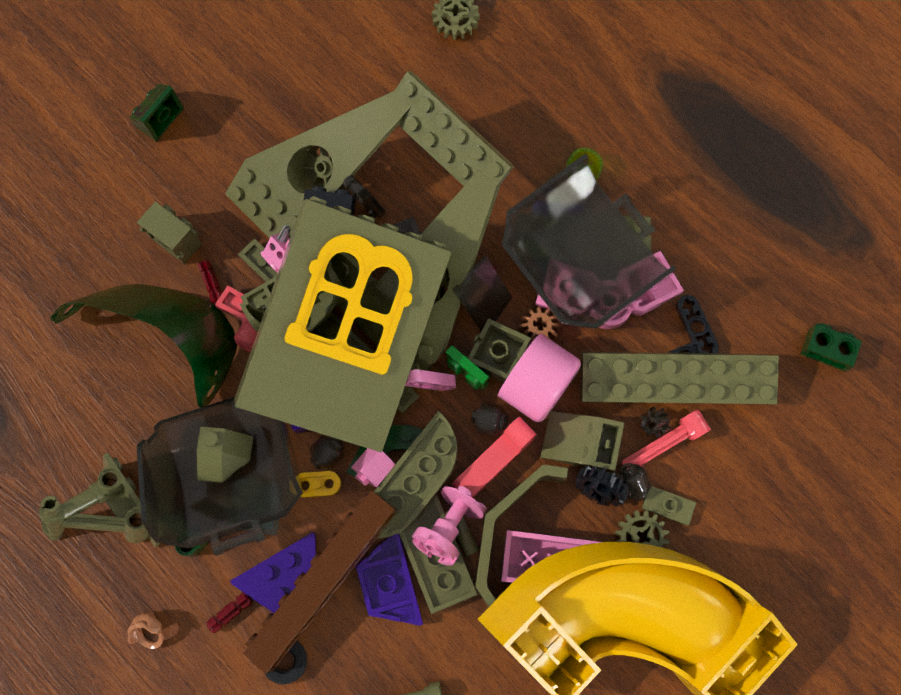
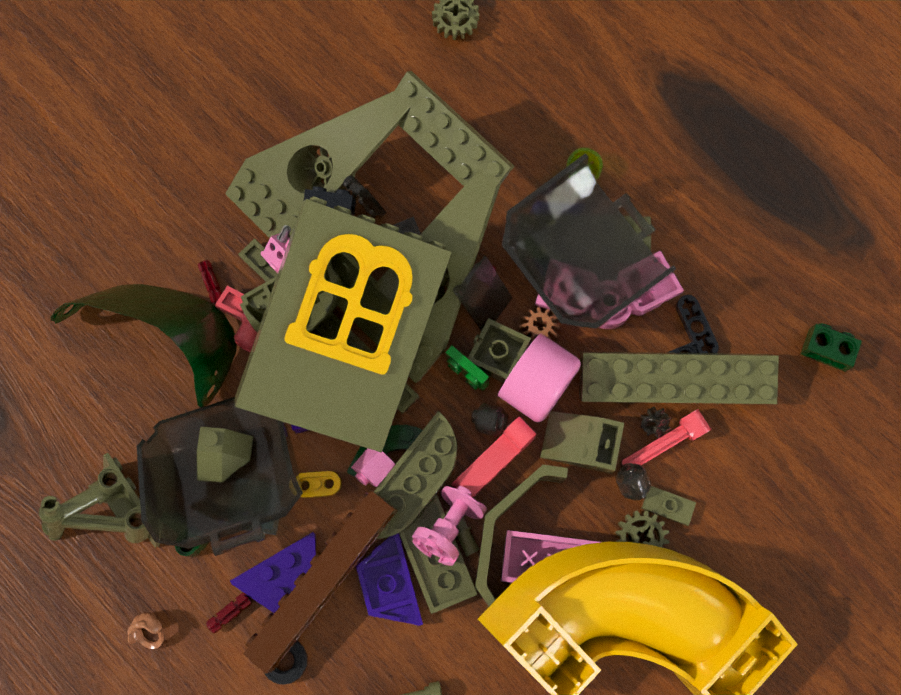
(157, 111): dark green slope -> none
(170, 231): olive brick -> none
(326, 452): clear smoke head -> none
(431, 380): bright pink beam -> none
(601, 486): black gear -> none

